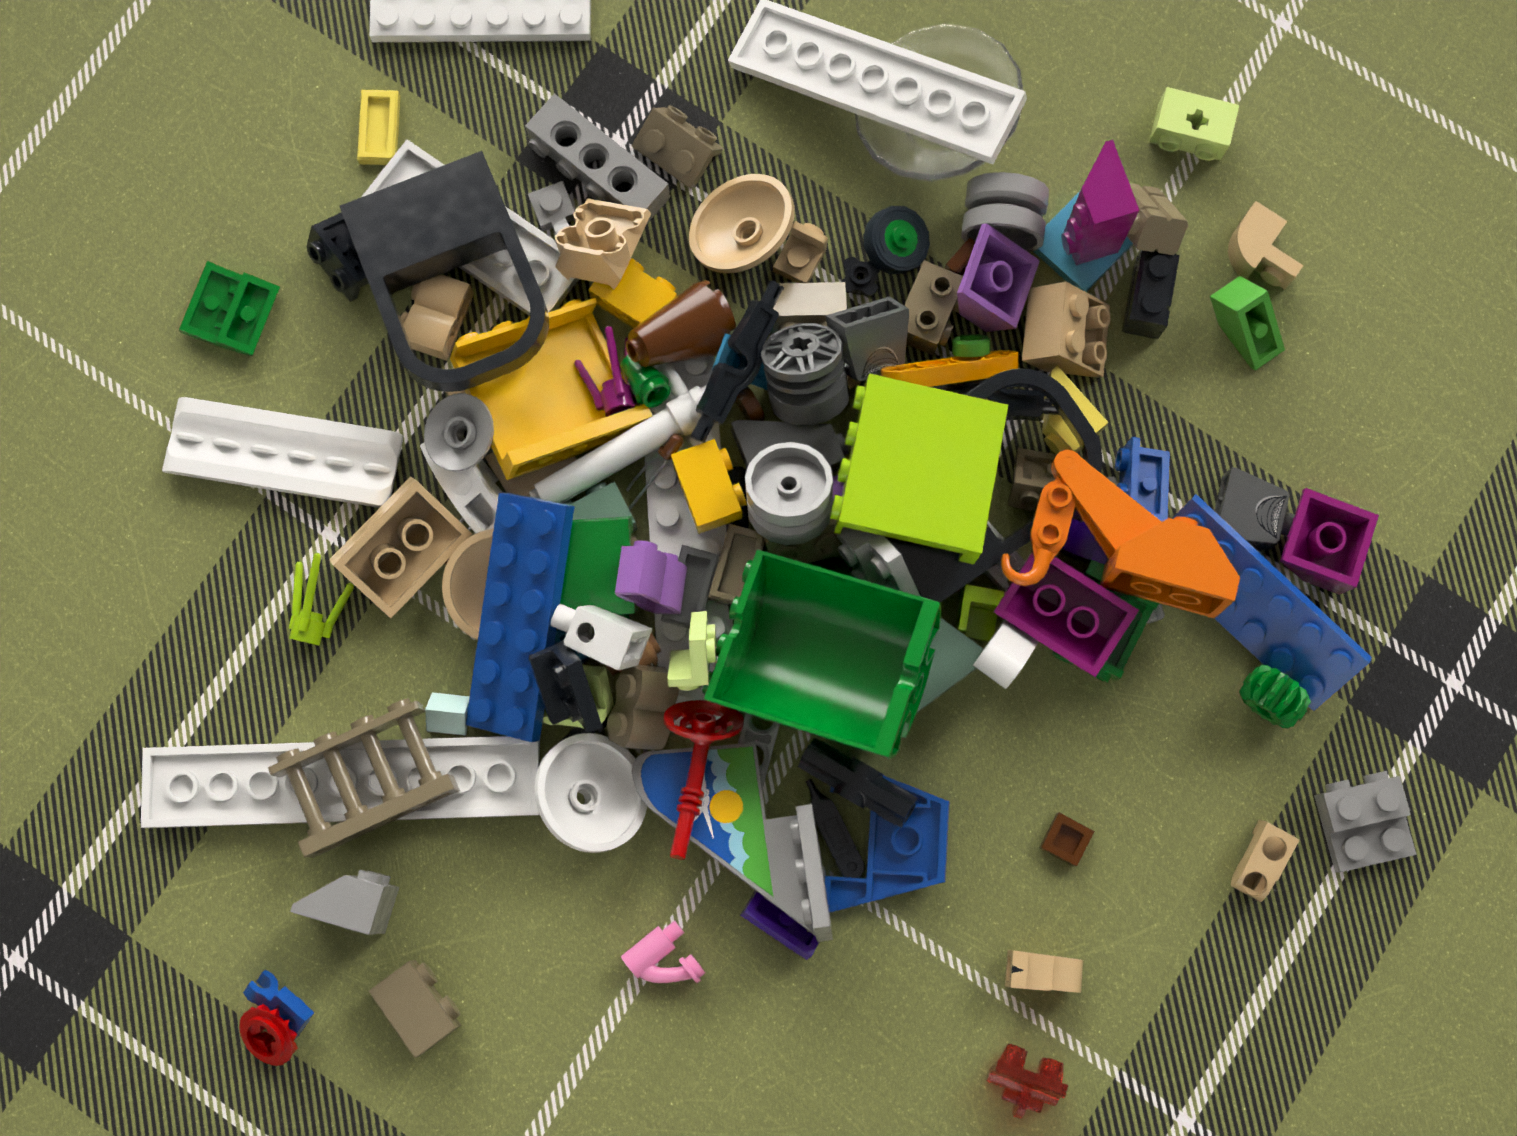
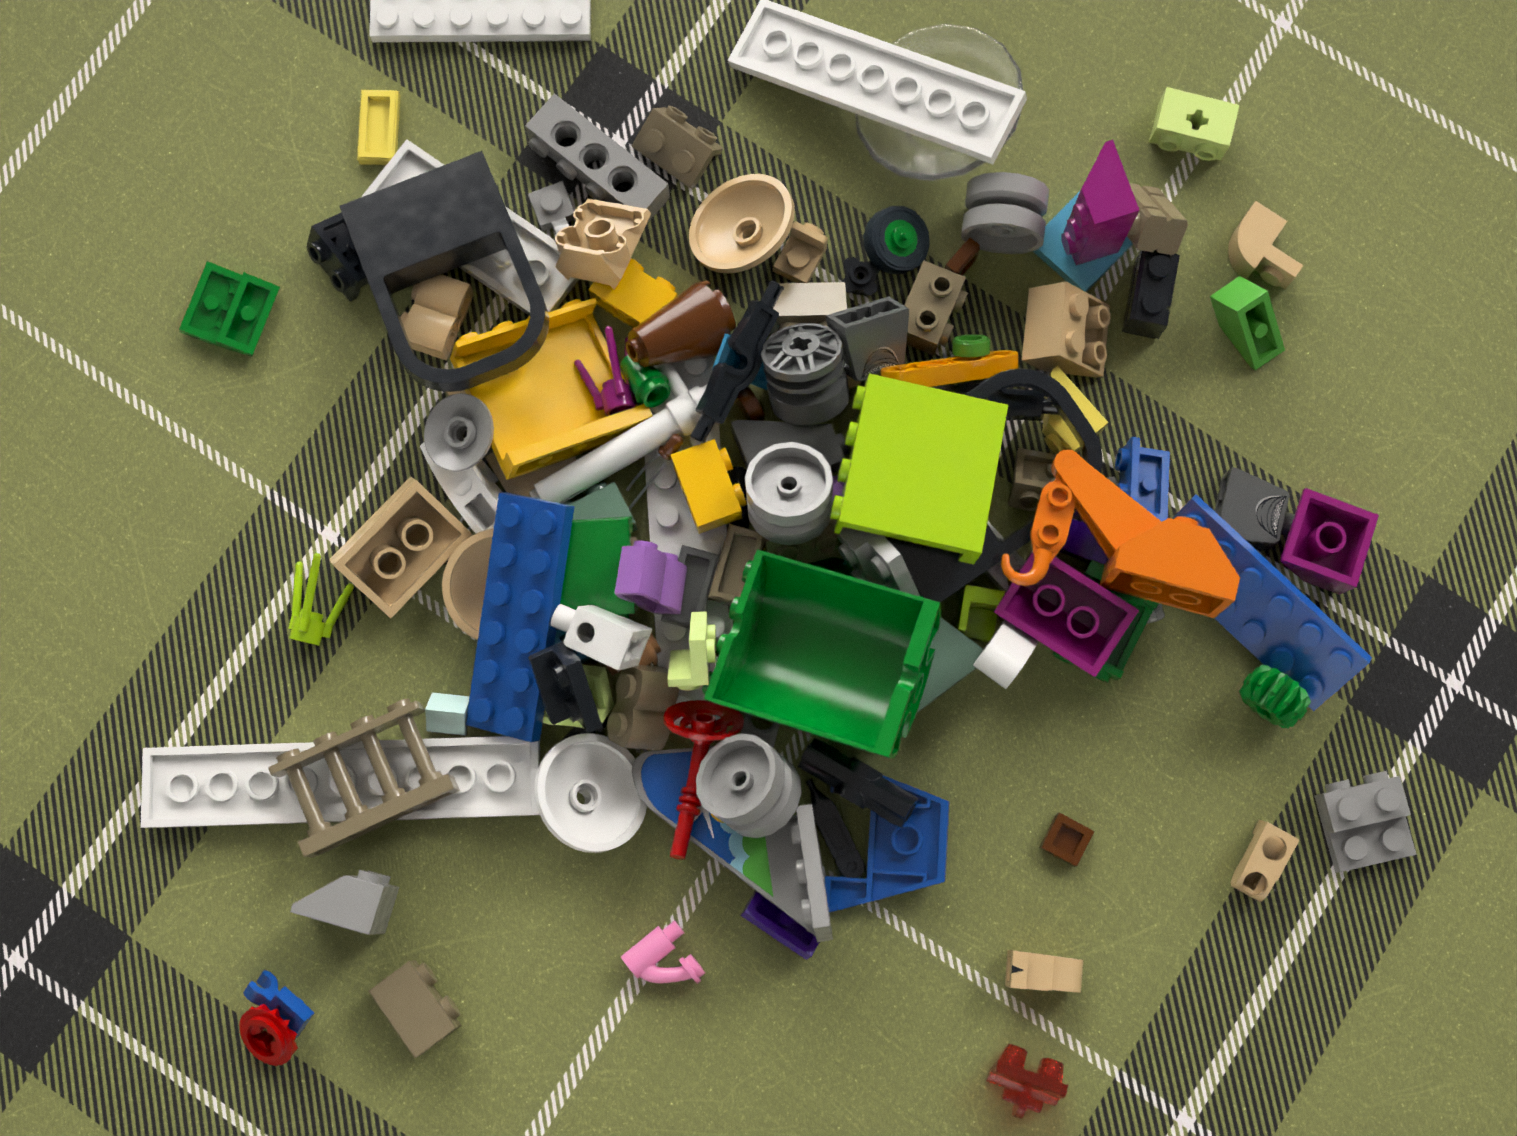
(283, 452): white plate -> none
(748, 785): none -> light grey wheel
(995, 281): medium lavender slope -> none

